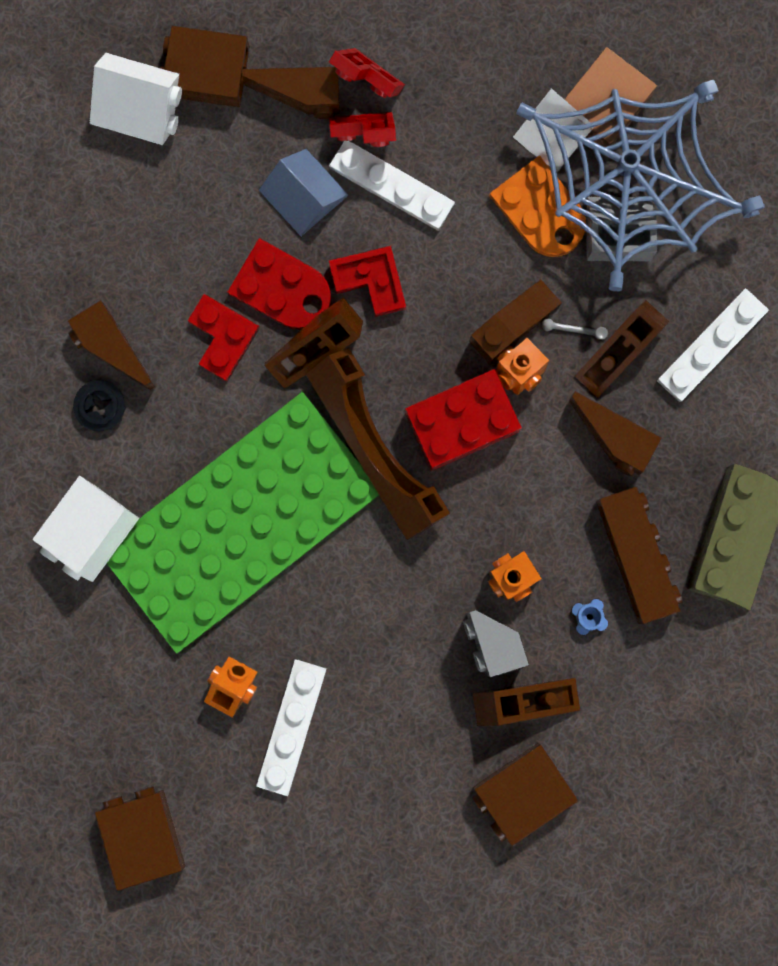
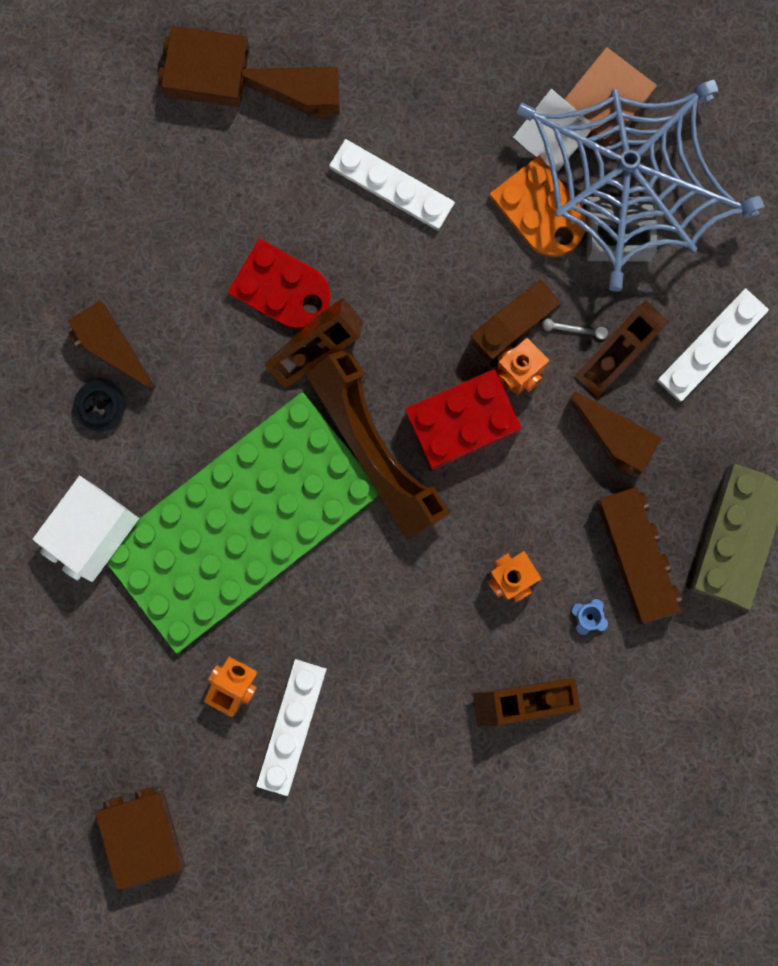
(134, 98): white brick -> none
(230, 332): red plate -> none
(302, 191): sand blue slope -> none
(356, 66): red plate -> none
(372, 270): red plate -> none
(375, 128): red plate -> none
(497, 645): light grey slope -> none
(524, 795): reddish brown brick -> none

